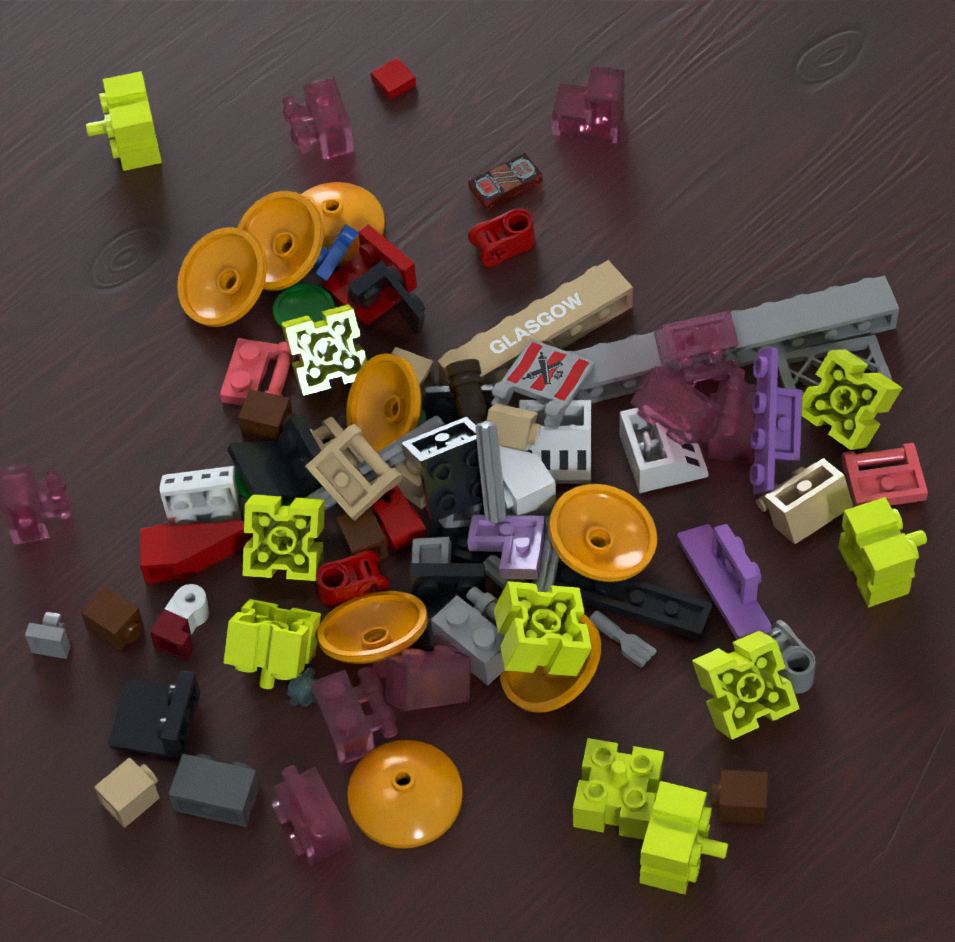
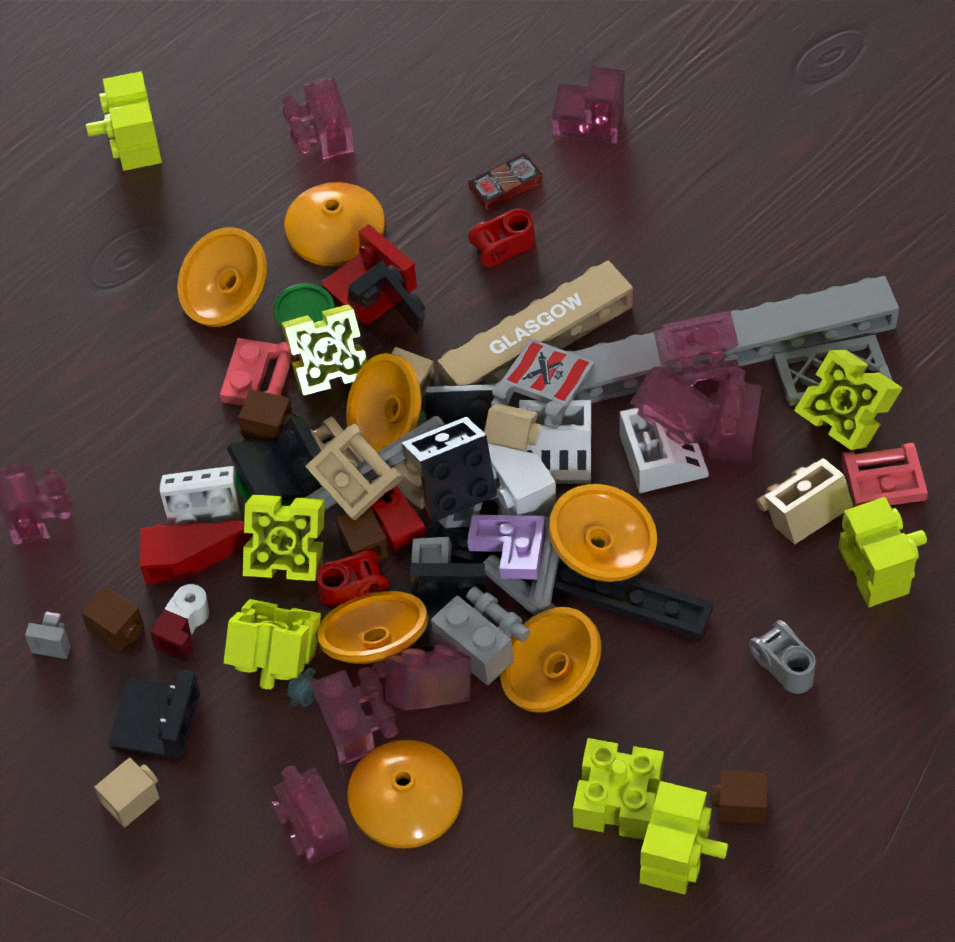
(214, 789): dark grey brick -> none
(278, 223): light orange dish -> none
(331, 257): blue plate -> none
(393, 78): red tile -> none
(466, 386): dark brown axle -> none
(490, 471): light grey axle -> none
(542, 629): neon yellow brick -> none
(631, 645): light grey piece -> none
(727, 576): medium lavender bracket -> none
(745, 684): neon yellow brick -> none
(776, 424): medium lavender bracket -> none

